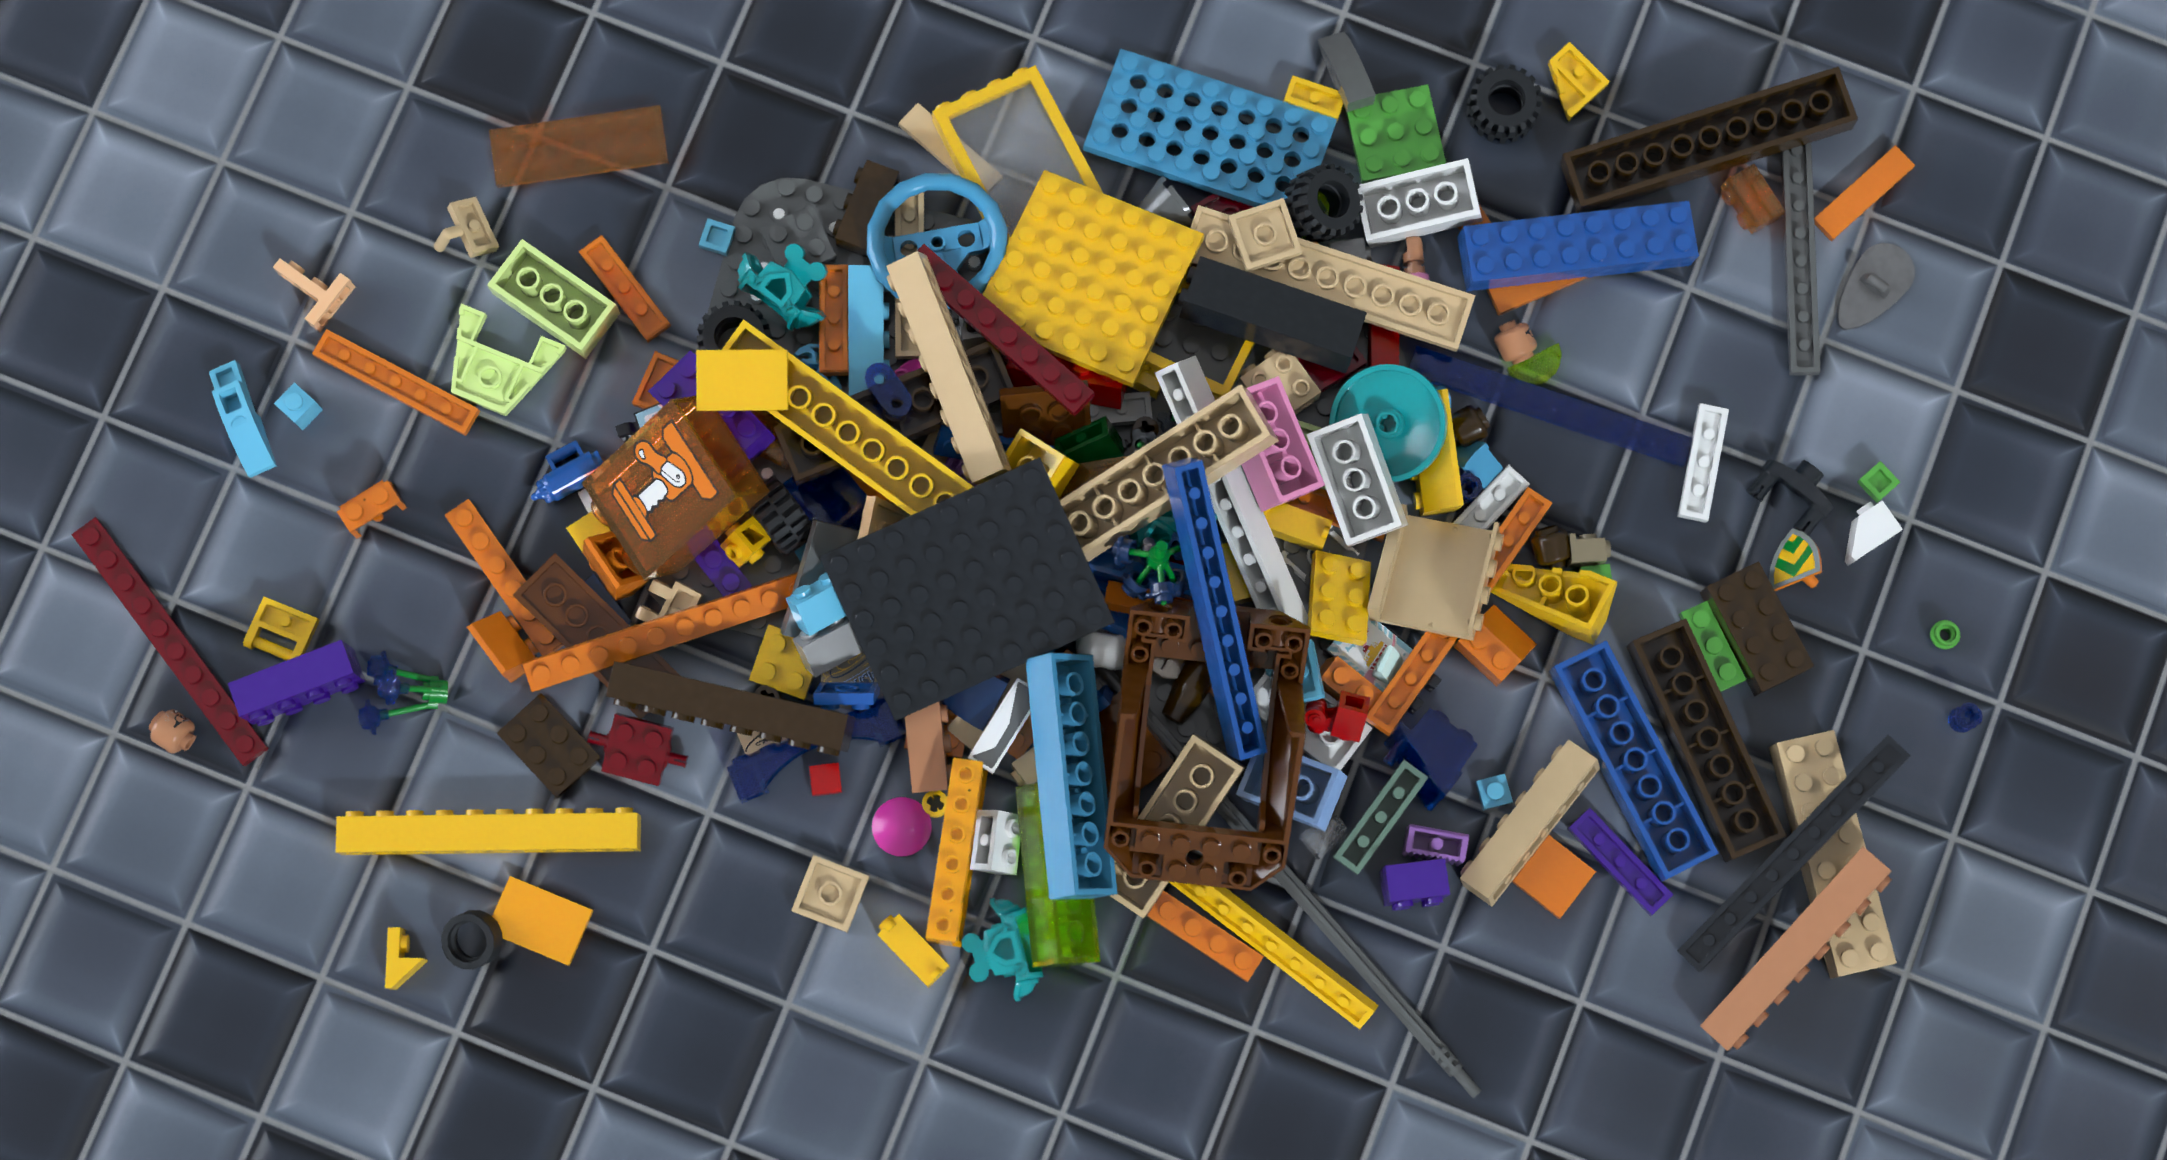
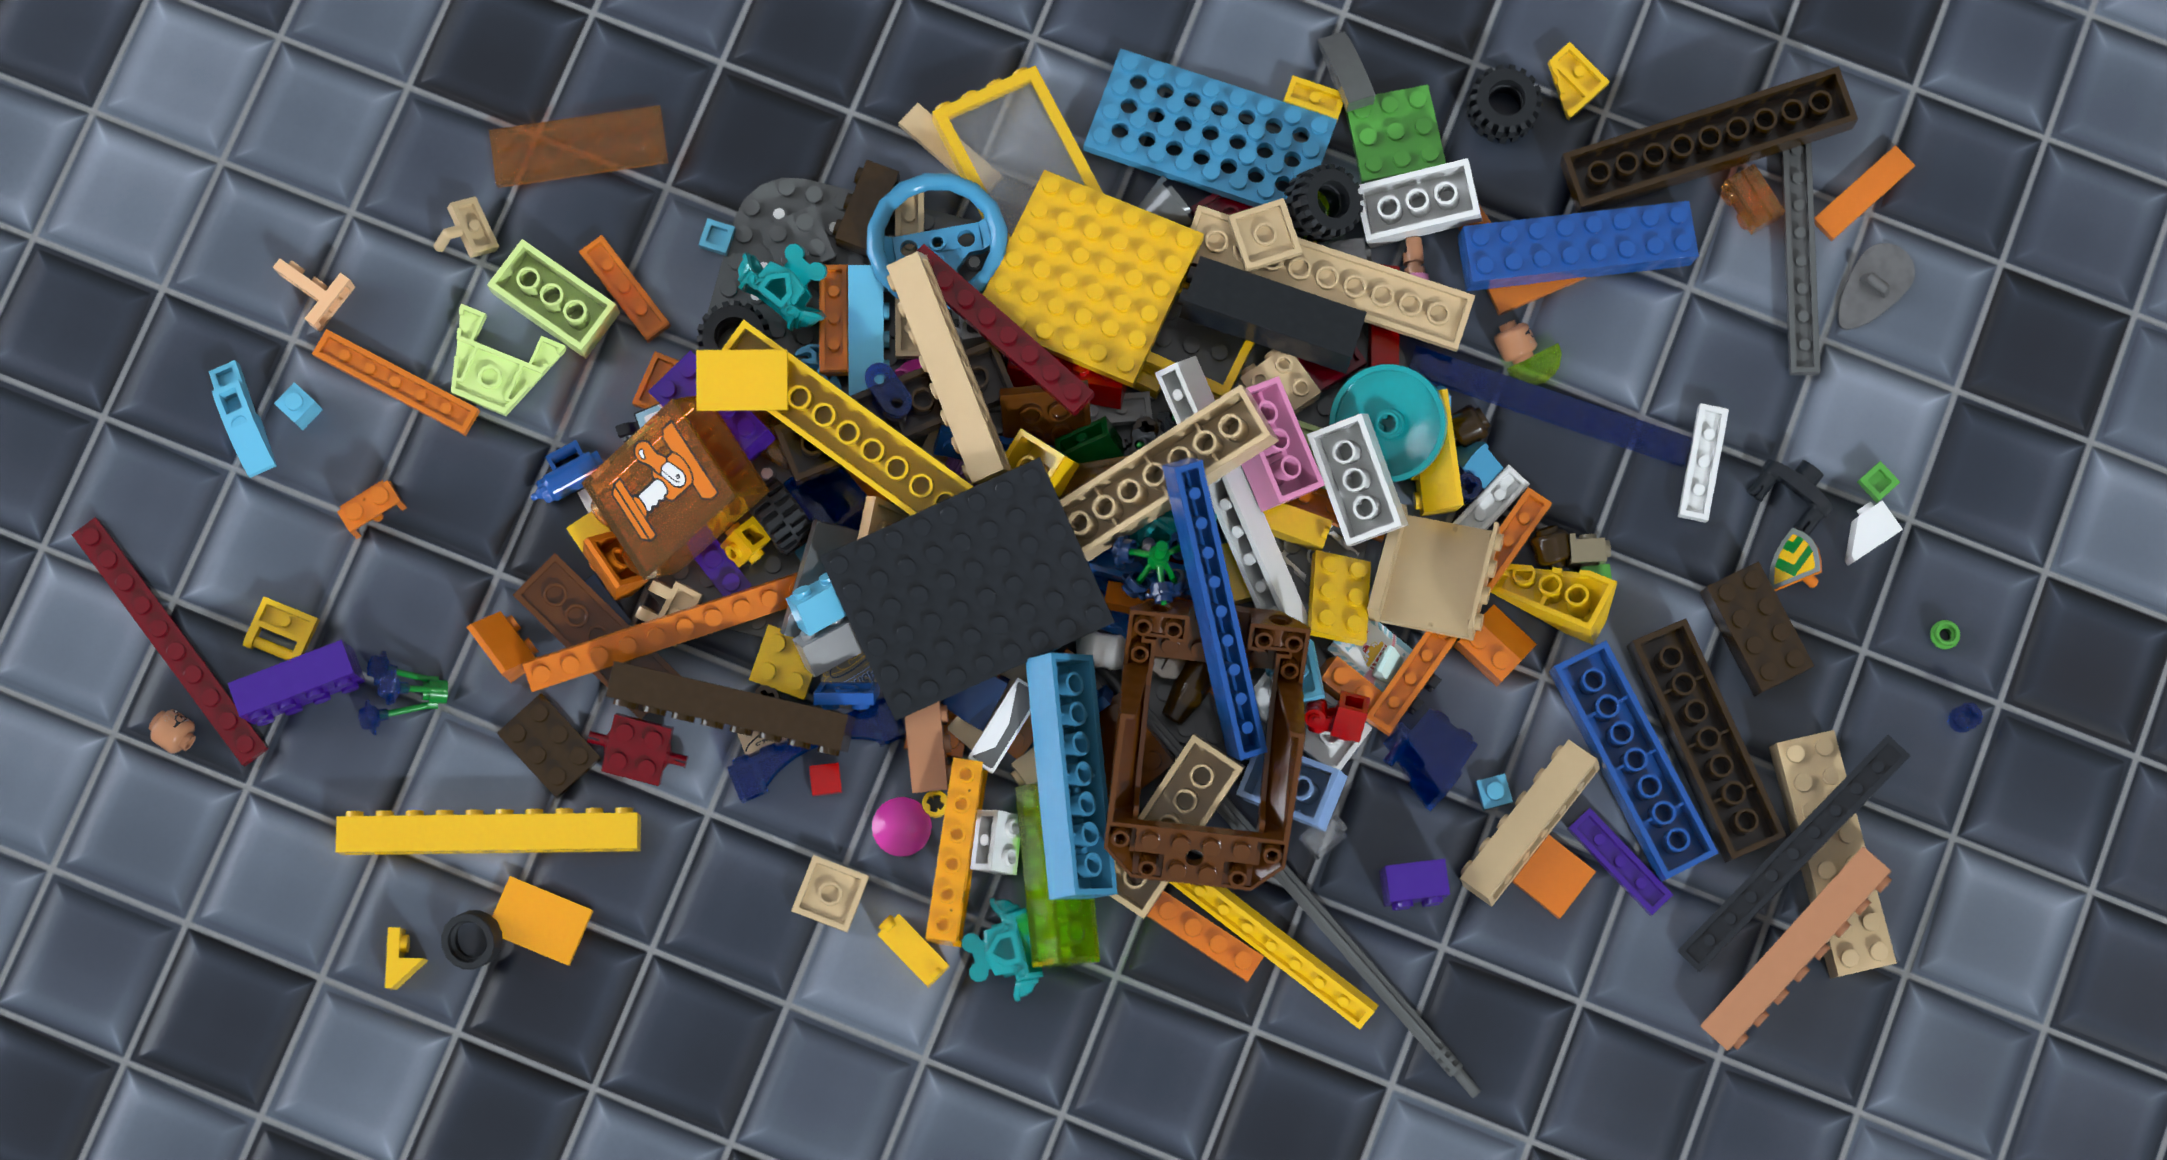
(499, 570): orange plate -> none
(1380, 817): sand green brick -> none
(1435, 844): medium lavender brick -> none
(1714, 646): bright green plate -> none

